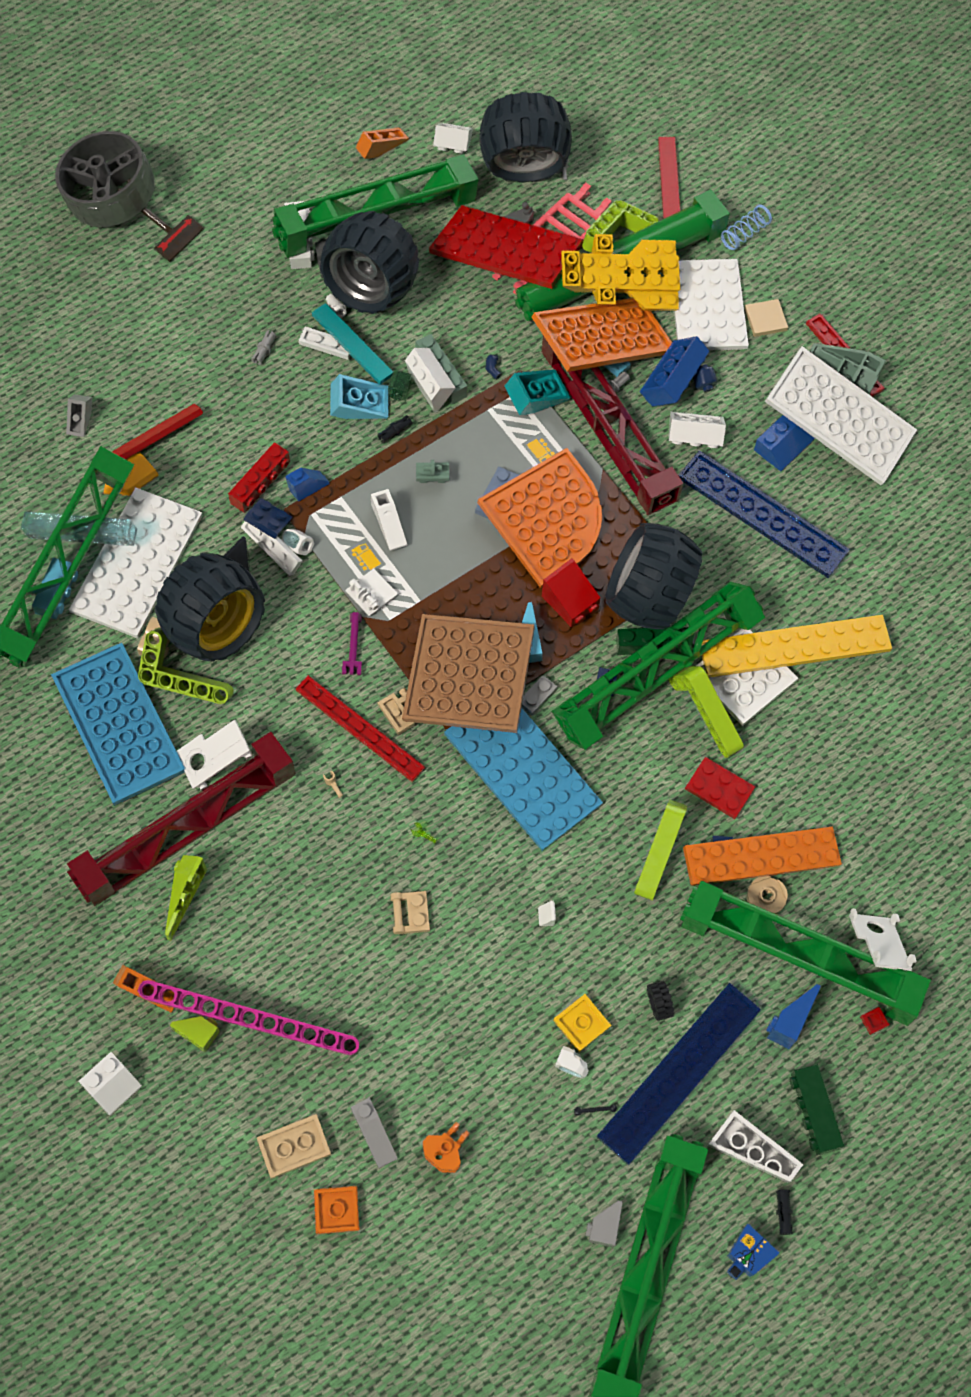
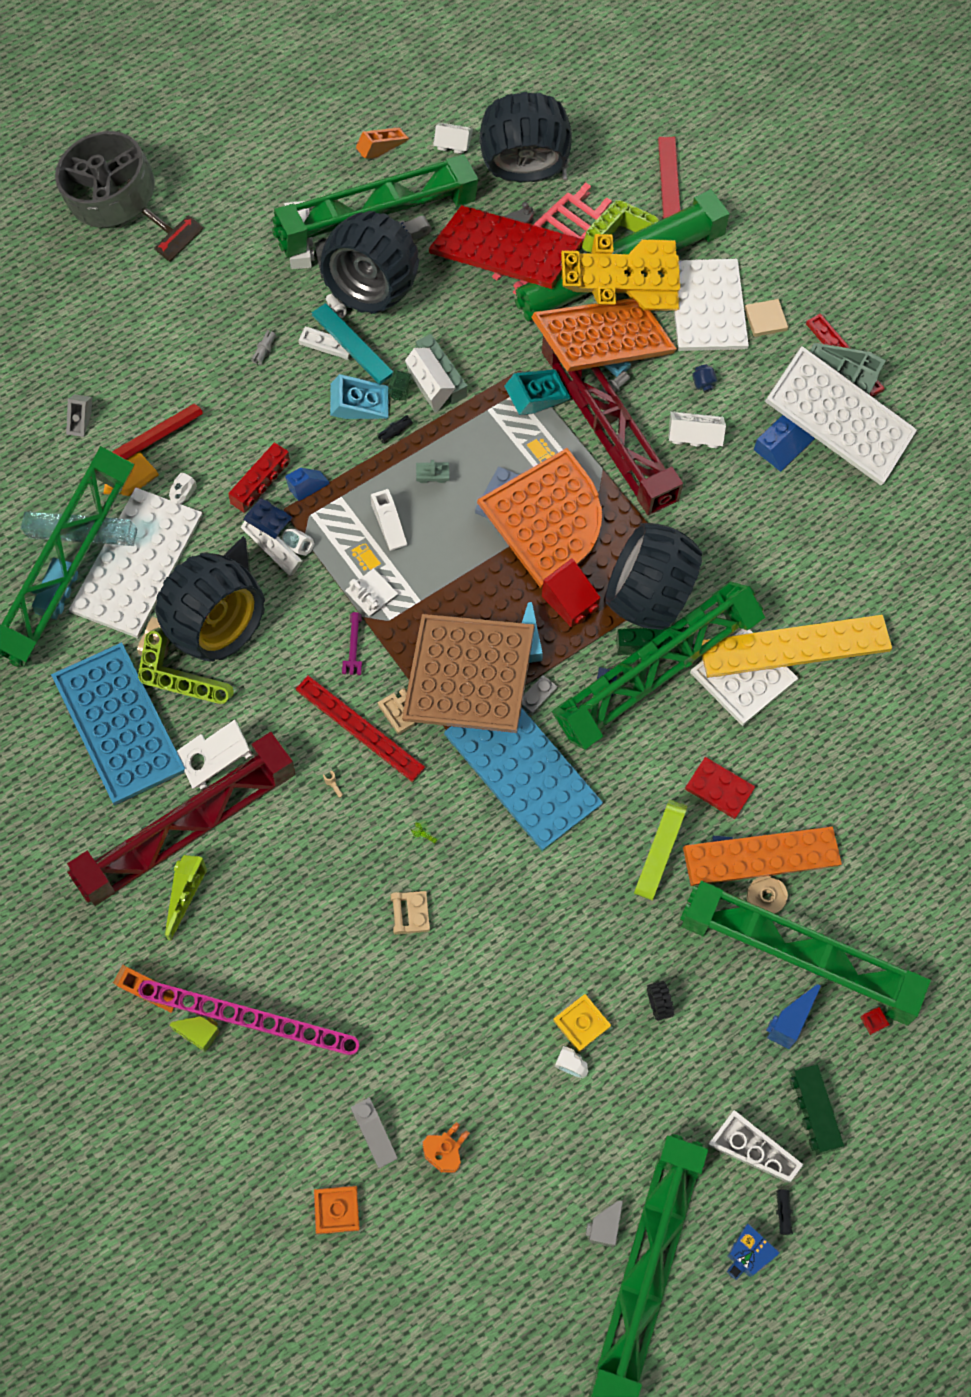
(110, 1083): white slope -> none
(182, 488): none -> white rock
(293, 1146): tan plate -> none
(417, 227): none -> light grey leg
(490, 366): dark blue arm -> none
(547, 914): white slope -> none
(578, 1111): black hinge -> none
(674, 371): blue brick -> none
(678, 1074): clear blue plate -> none
(710, 707): lime beam -> none
(735, 236): light blue piece -> none
(763, 514): clear blue plate -> none
(886, 946): white piece -> none

